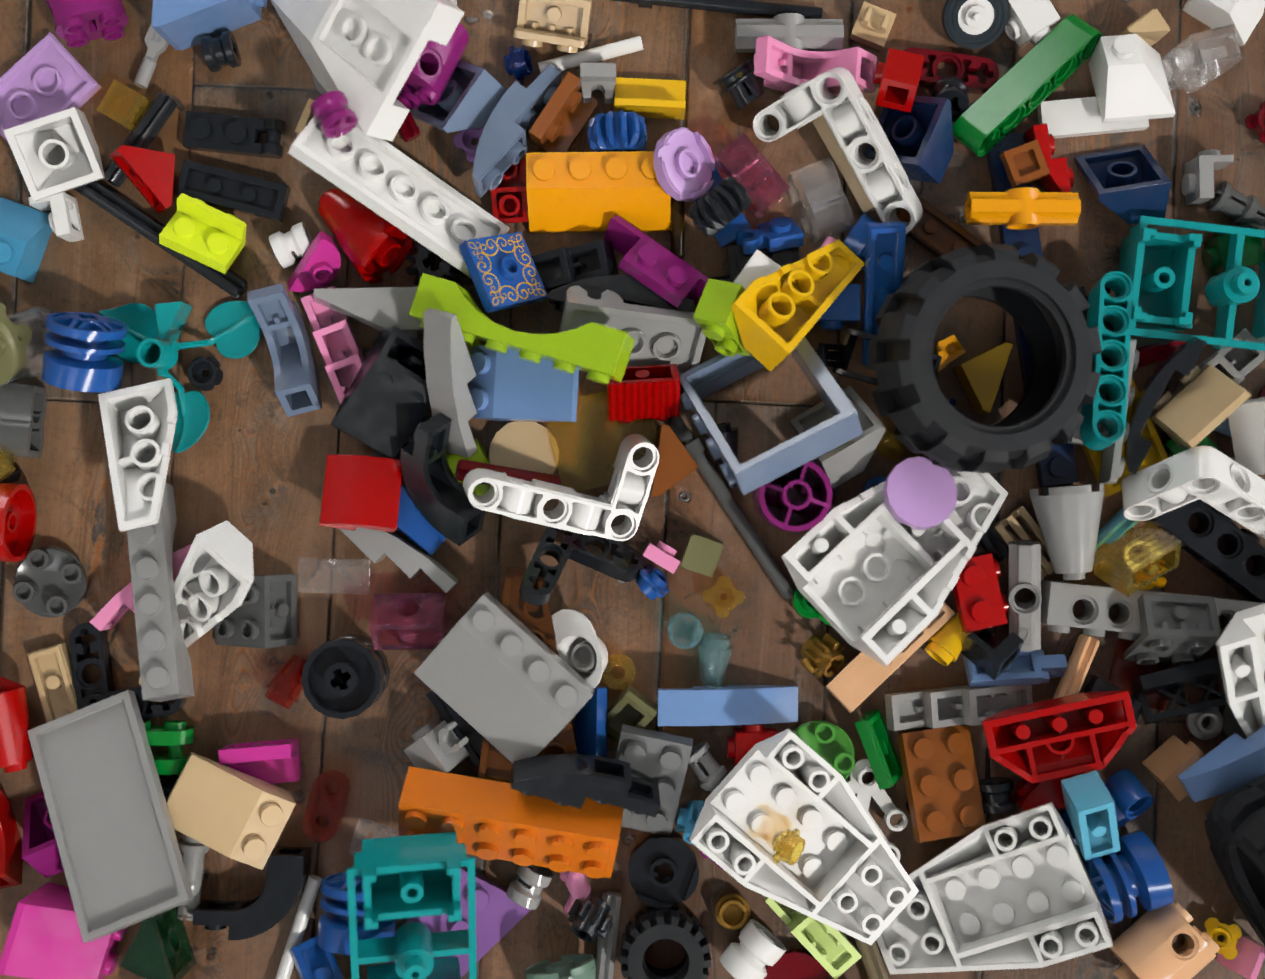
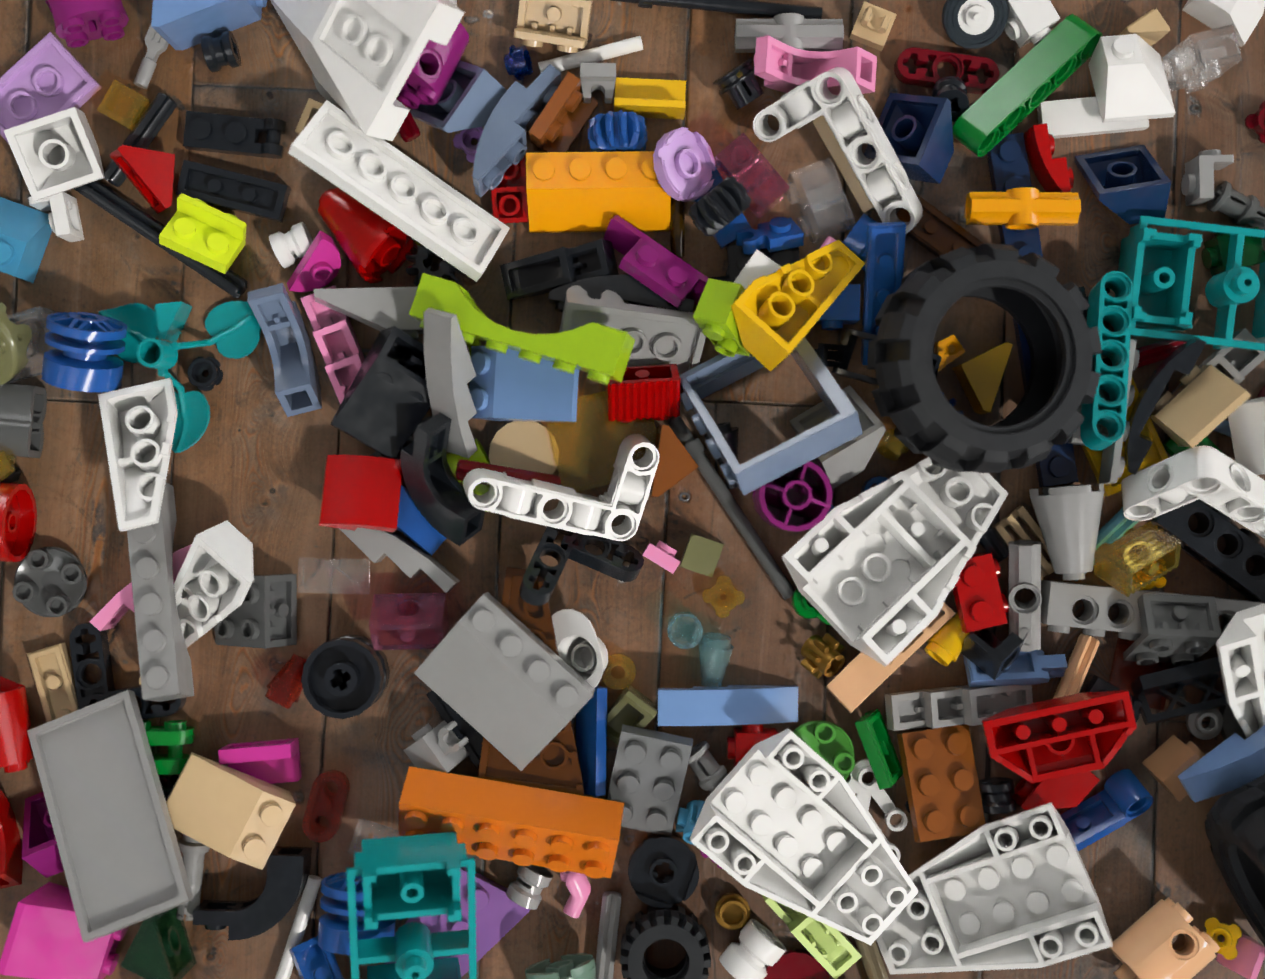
(334, 114): magenta wheel -> none
(503, 271): blue plate -> none
(573, 777): black slope -> none
(590, 918): black gear -> none
(652, 582): blue plate -> none
(788, 847): clear yellow plate -> none
(898, 79): red brick -> none
(920, 493): lavender tile -> none
(1024, 164): dark orange plate -> none
(1091, 814): medium azure slope -> none
(1130, 876): blue wheel -> none

